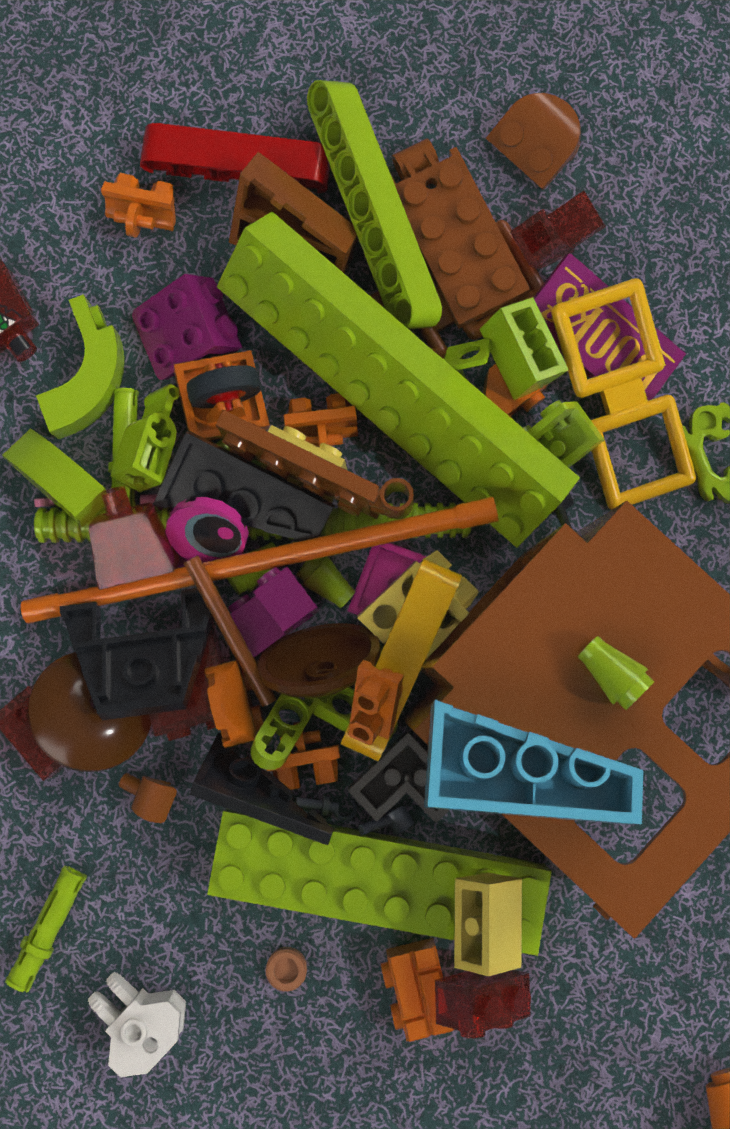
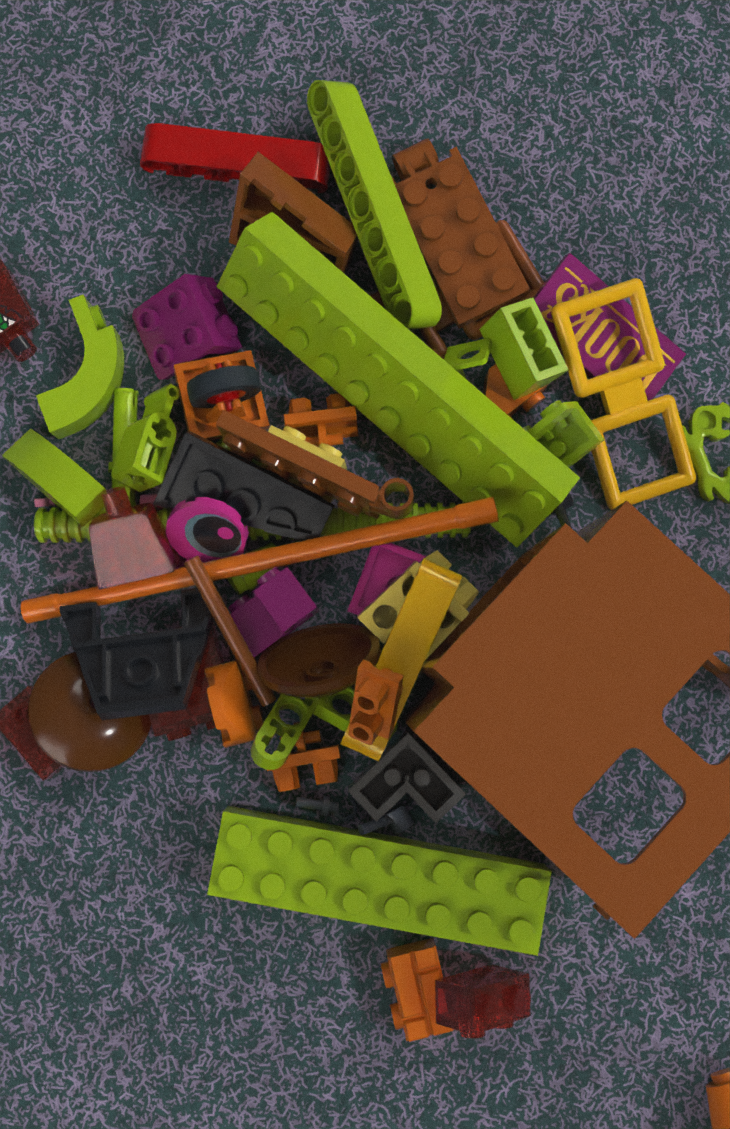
(39, 942): lime pin -> none
(134, 1027): white hinge -> none
(137, 206): orange hips -> none
(152, 797): dark orange piece -> none
(249, 790): black wing -> none
(286, 969): nougat tile -> none
(325, 580): lime cone -> none
(488, 923): light yellow brick -> none
(509, 771): medium azure wedge -> none
(538, 136): dark orange slope -> none
(553, 235): clear red brick -> none
(616, 673): lime cone -> none

